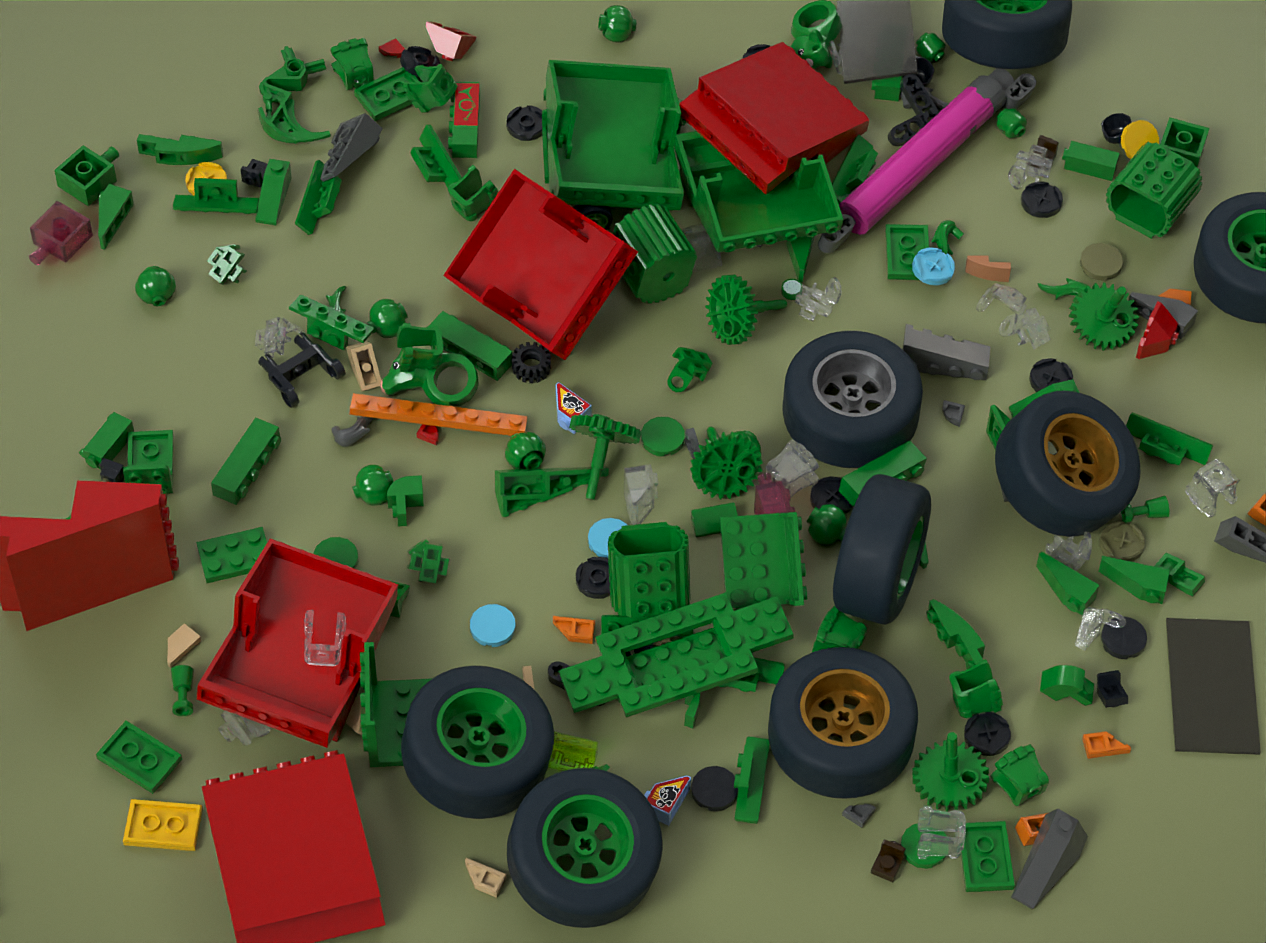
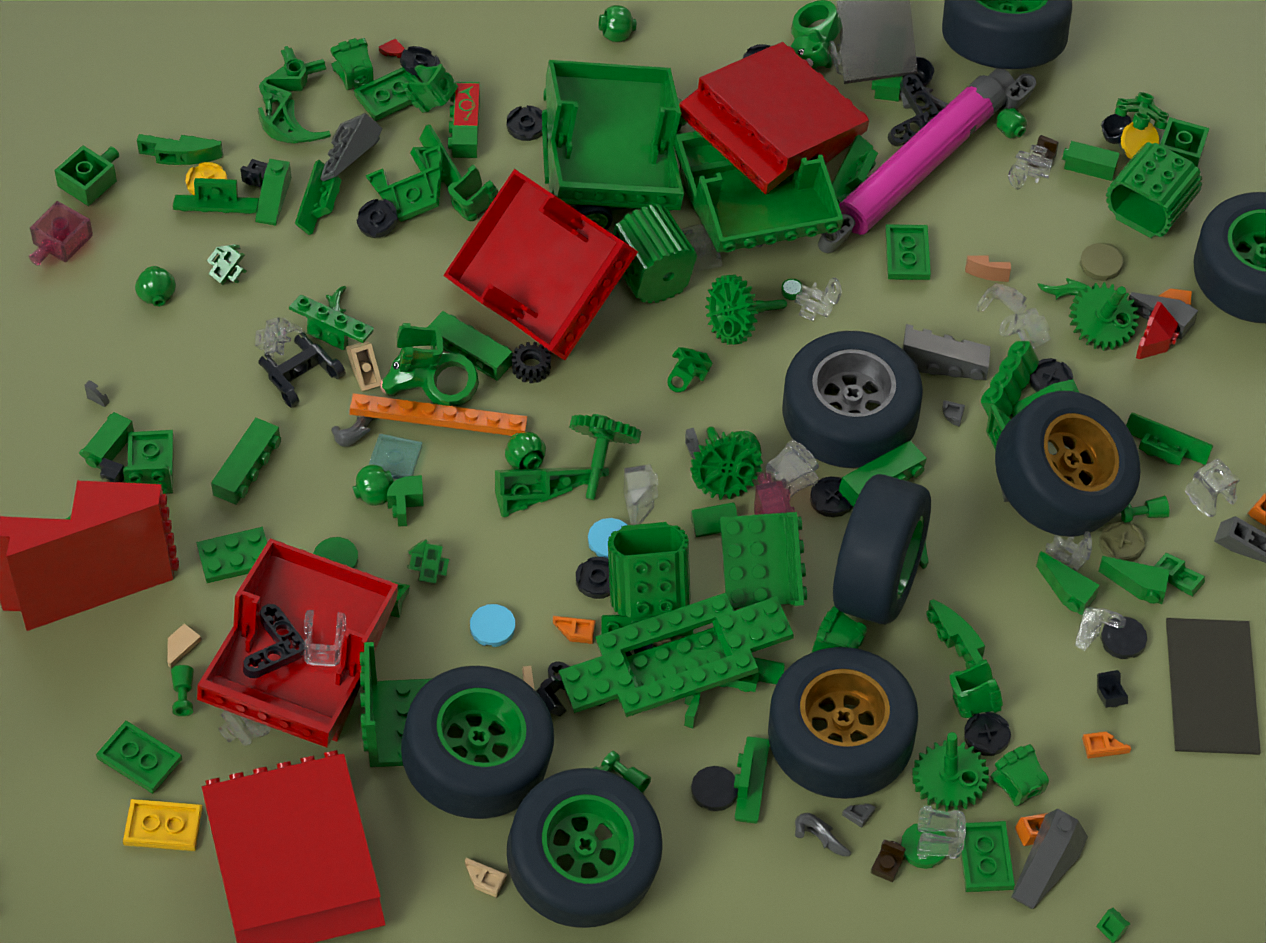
(94, 395): none -> dark grey tile
(113, 209): green slope -> none
(281, 646): none -> black beam
(354, 716): tan tile -> none
(377, 218): none -> black tile
(386, 317): green plant -> none
(396, 455): none -> clear light blue tile
(416, 193): none -> green wing
(428, 433): red tile -> none
(449, 41): slope -> none
(547, 693): none -> black bracket
(568, 405): slope -> none
(572, 752): clear neon green panel -> none
(633, 775): none -> green piece
(662, 436): green tile -> none
(668, 796): slope -> none
(799, 253): green slope -> none
(813, 824): none -> dark grey piece
(827, 524): green plant -> none
(930, 47): green head -> none
(933, 266): medium azure tile -> none
(941, 235): green piece -> none
(1012, 378): none -> green brick
(1041, 199): black tile -> none
(1067, 681): green brick -> none
(1113, 925): none -> green tile
(1142, 106): none -> green plant

